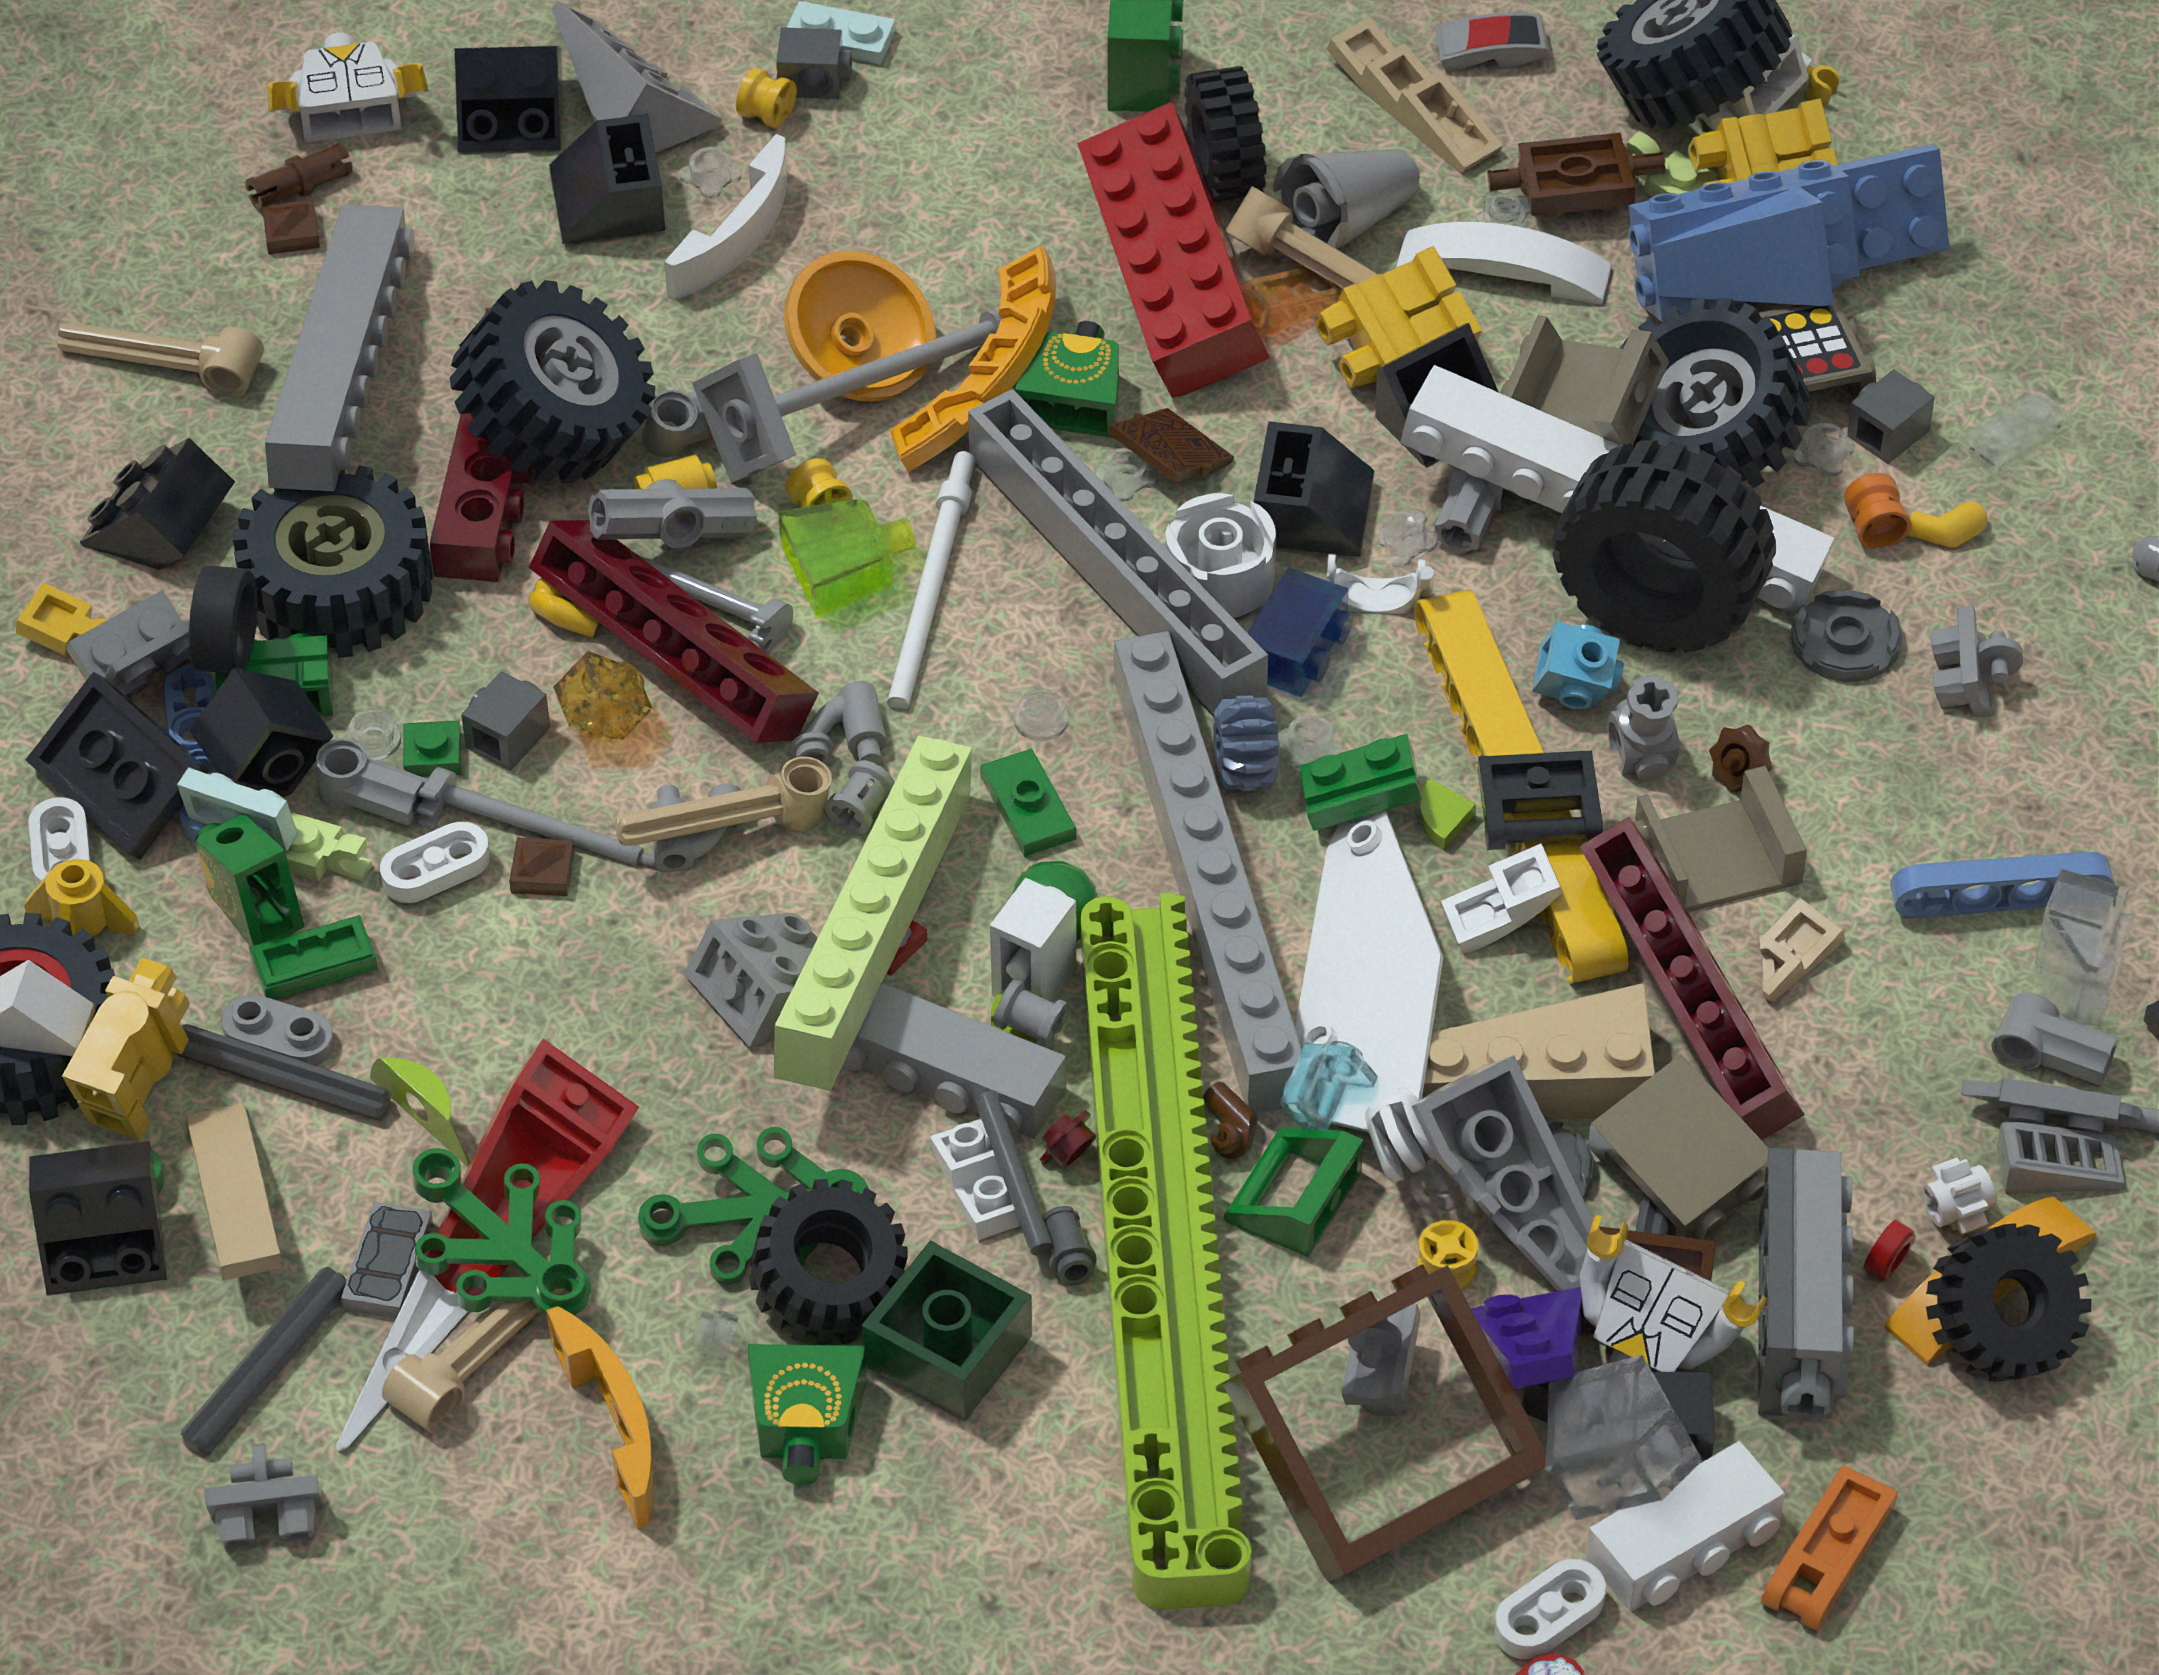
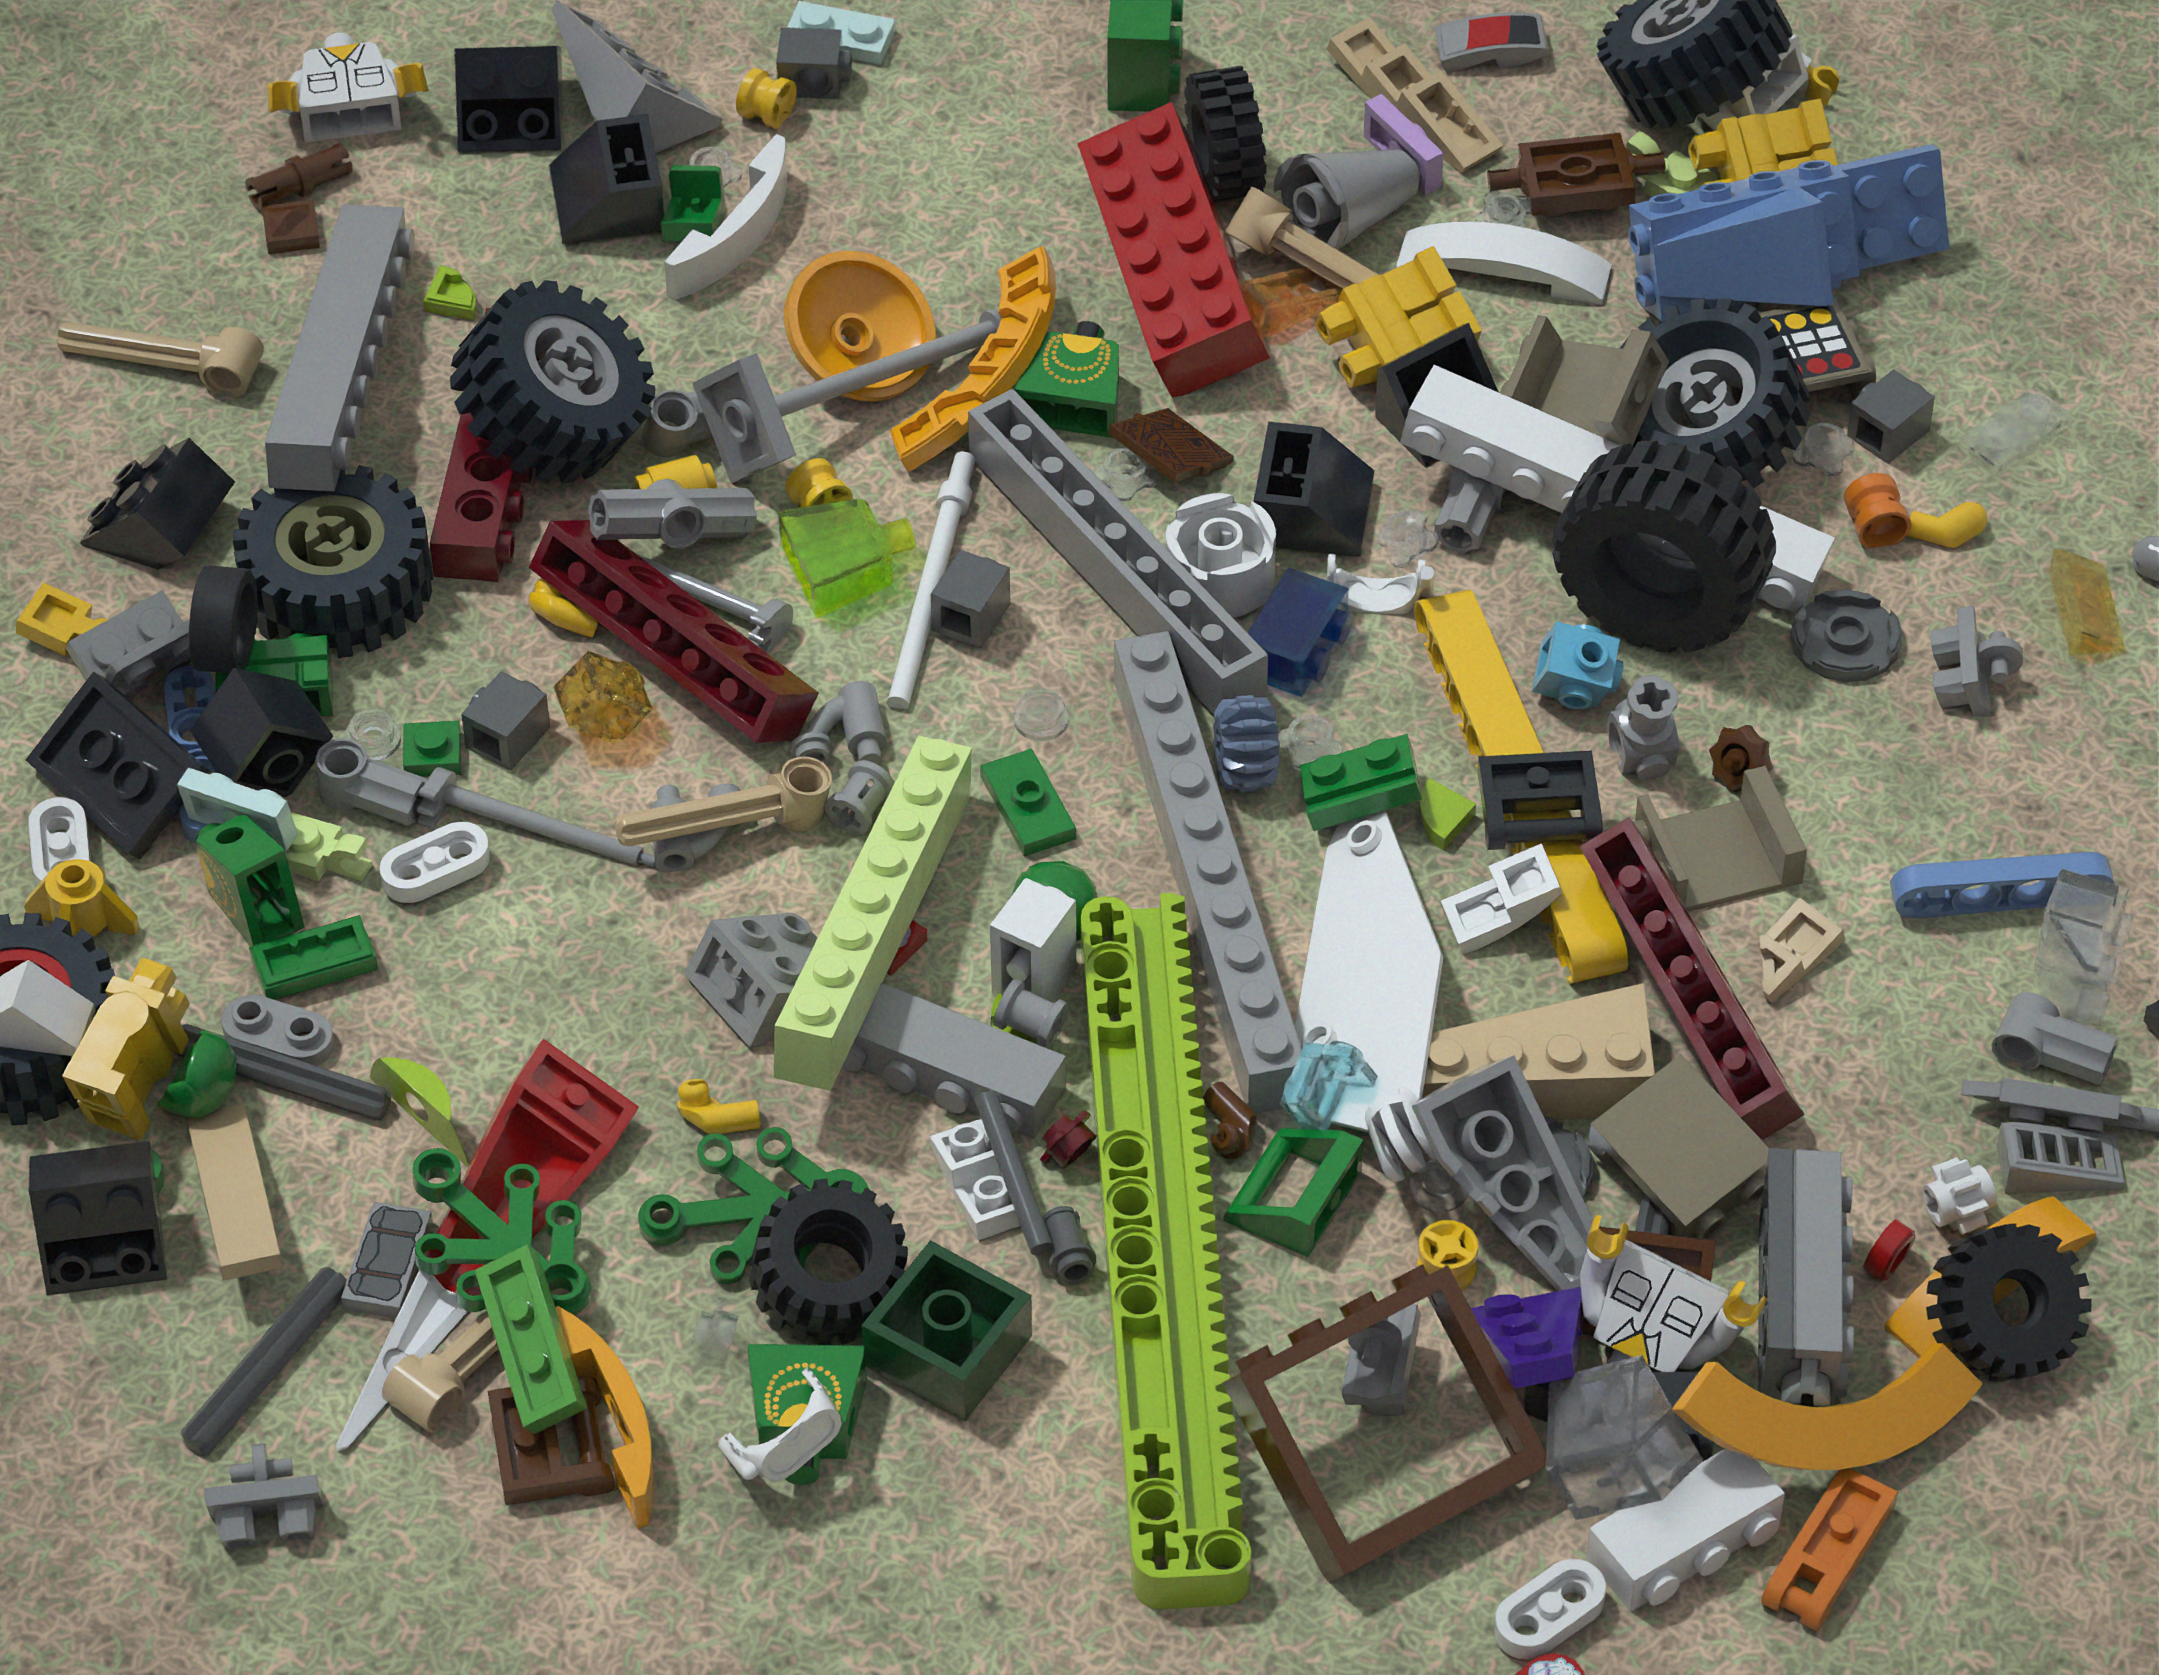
(202, 1078): none -> green hair
(450, 295): none -> lime tile
(530, 1339): none -> bright green plate
(533, 1463): none -> reddish brown plate
(542, 866): reddish brown tile -> none
(695, 202): none -> green bracket
(712, 1116): none -> yellow arm
(794, 1447): none -> white helmet
(970, 598): none -> dark grey brick
(1389, 129): none -> lavender plate
(1832, 1435): none -> light orange tile
(2084, 604): none -> clear yellow slope

